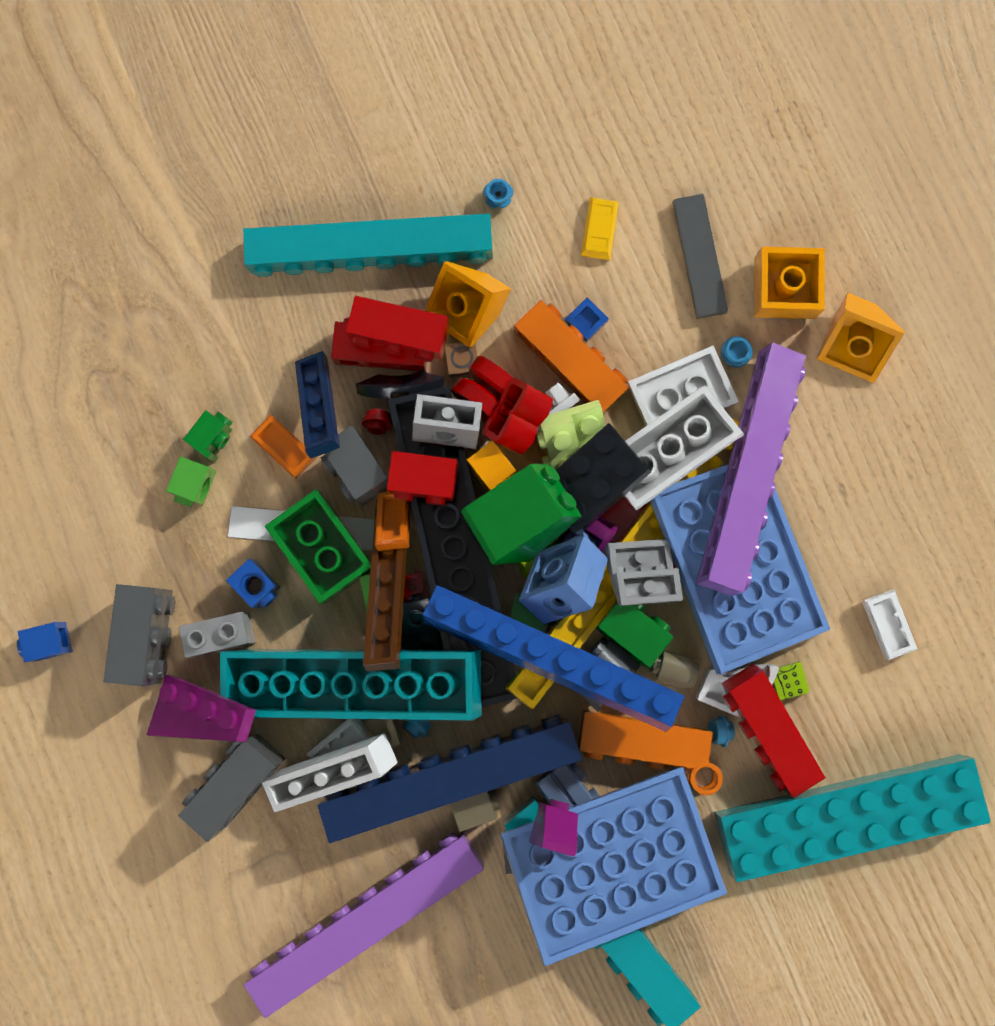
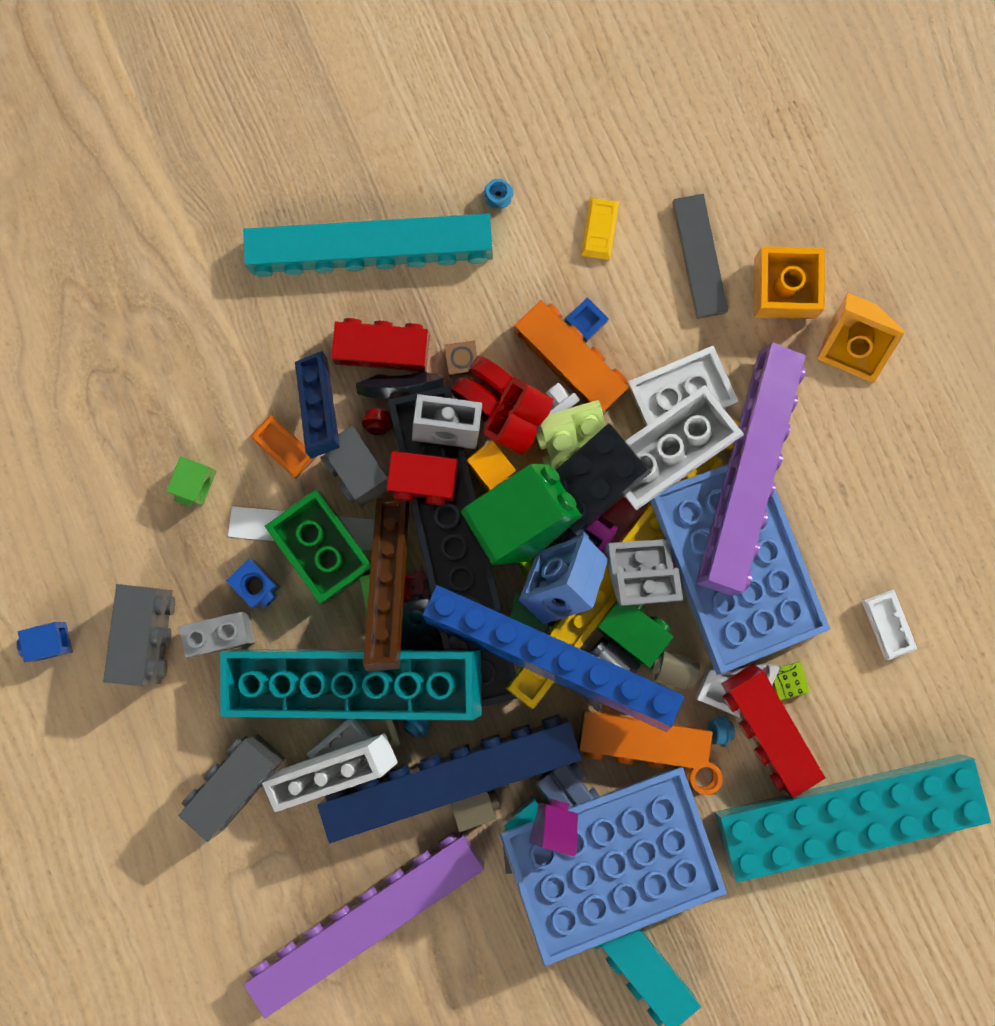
(198, 713): magenta wing -> none
(209, 434): green brick -> none
(392, 522): orange tile -> none
(397, 329): red brick -> none
(468, 299): light orange slope -> none
(736, 351): dark azure plate -> none

